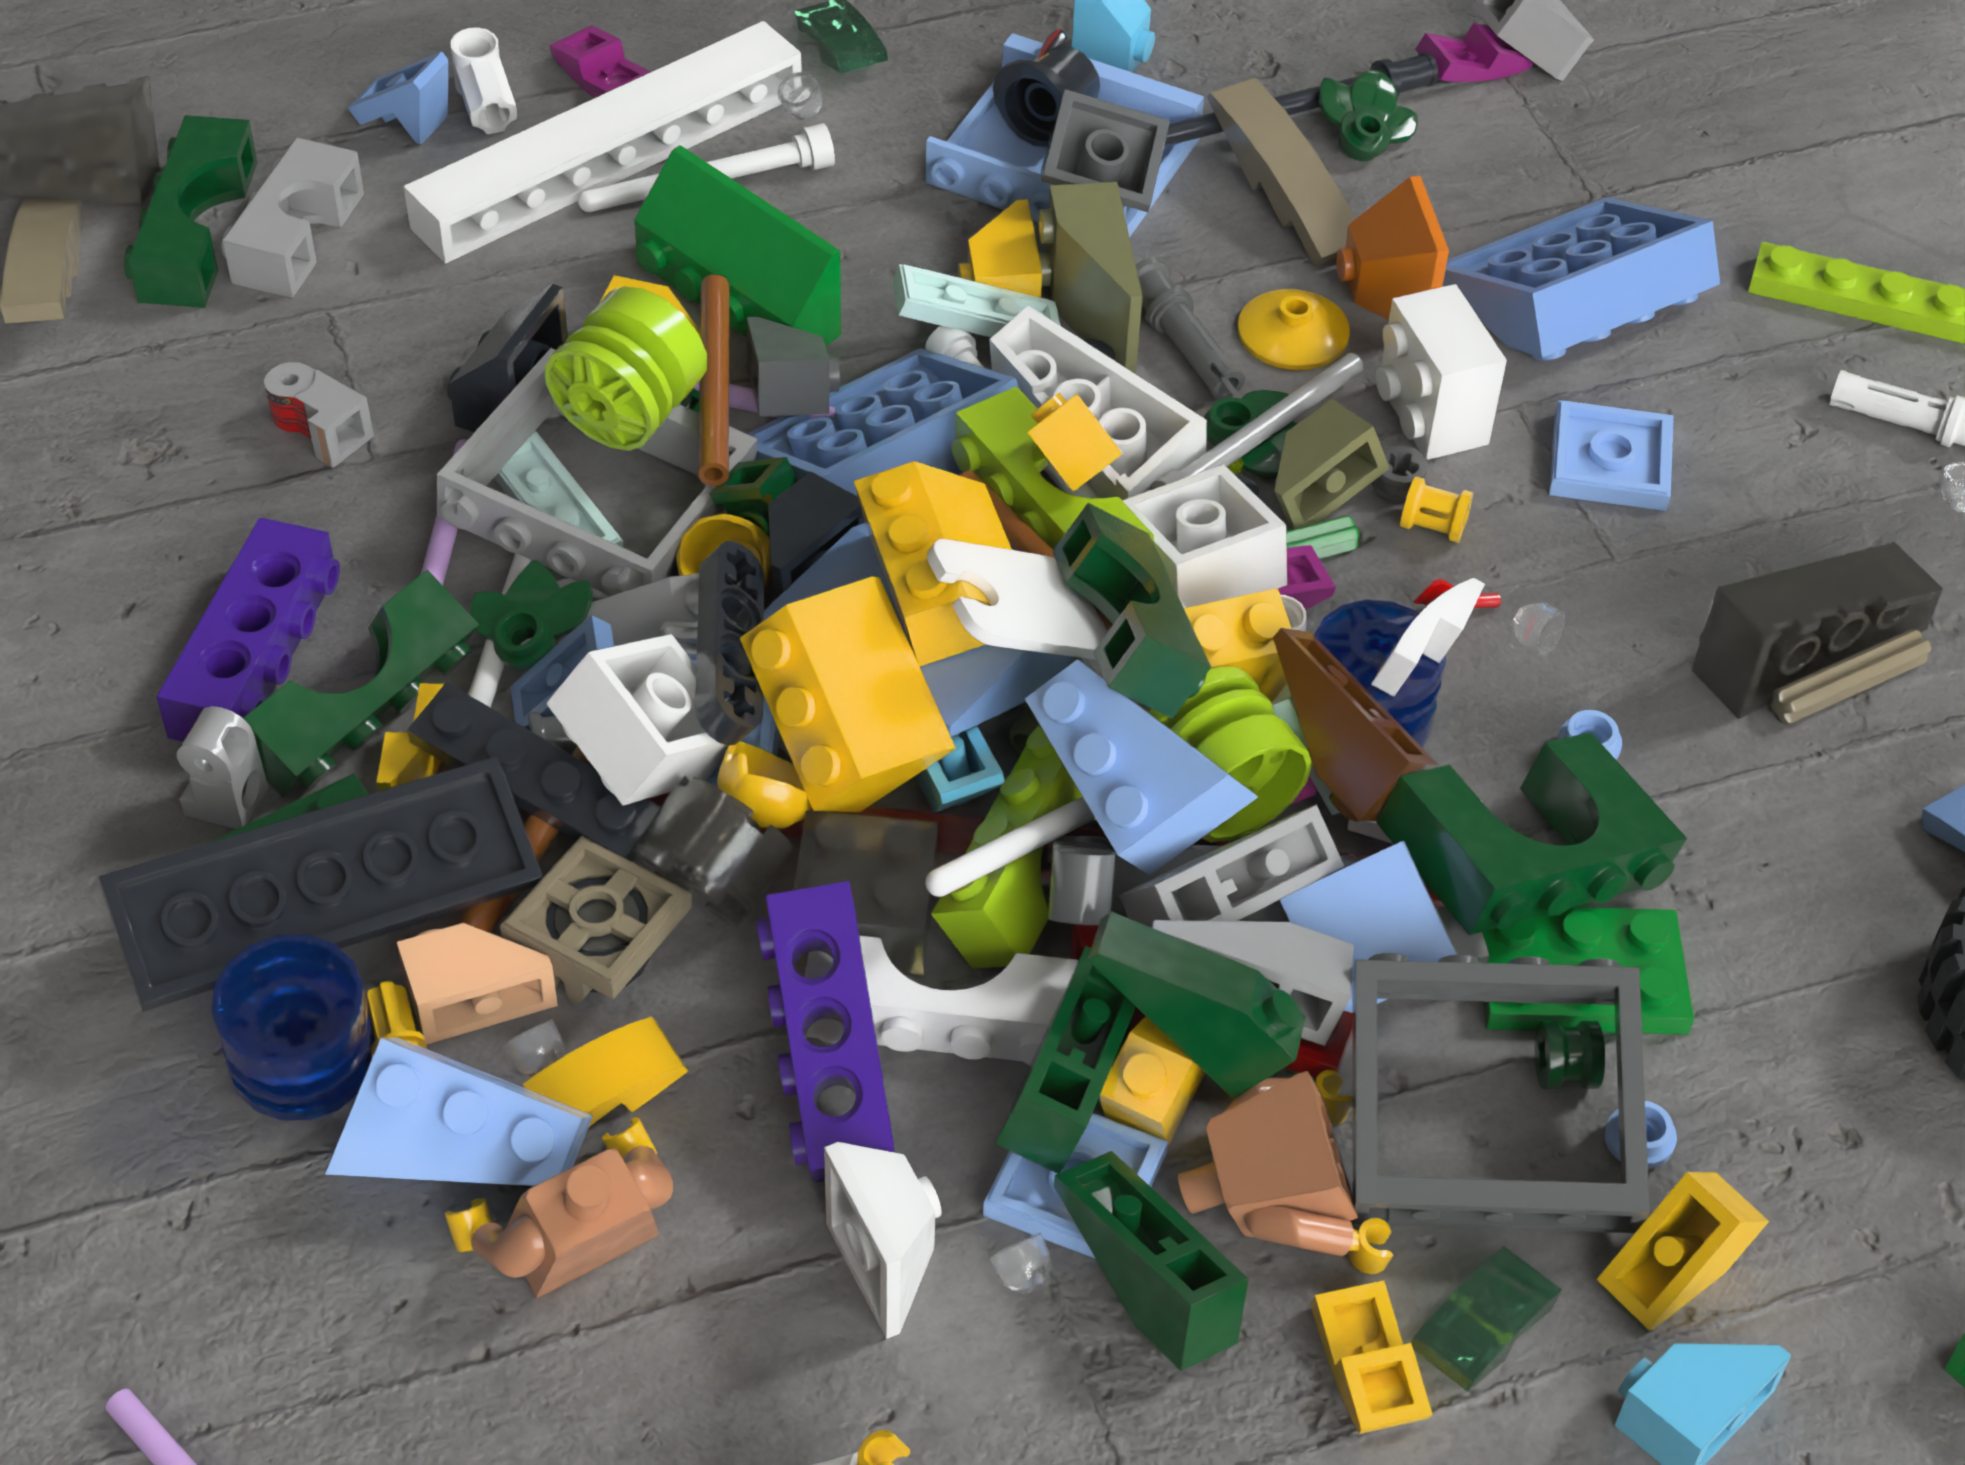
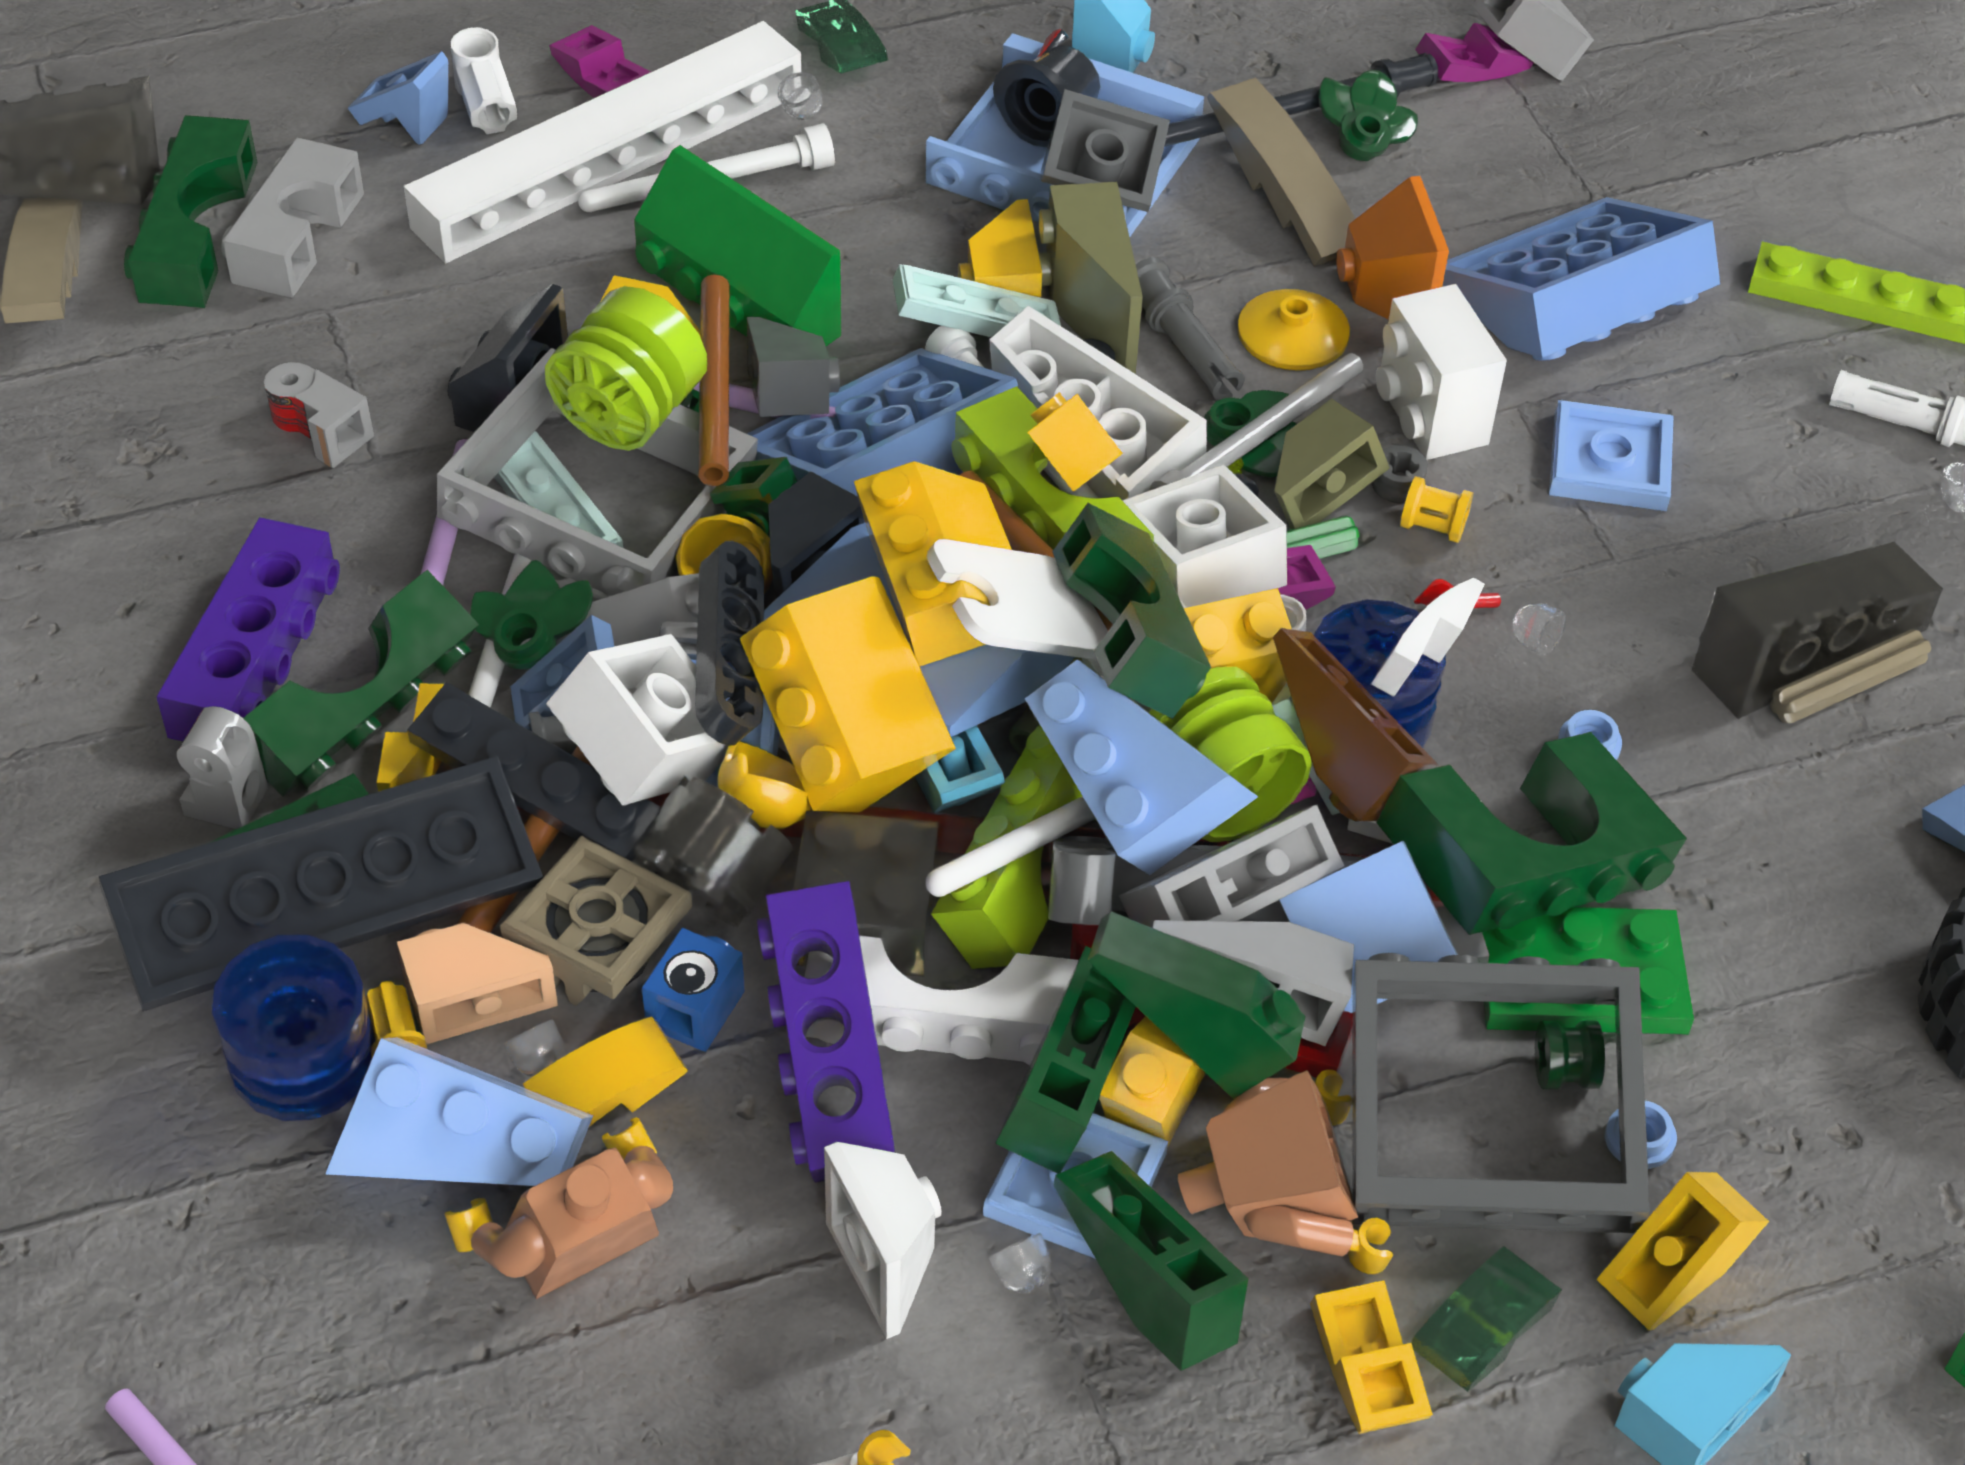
(694, 988): none -> blue brick

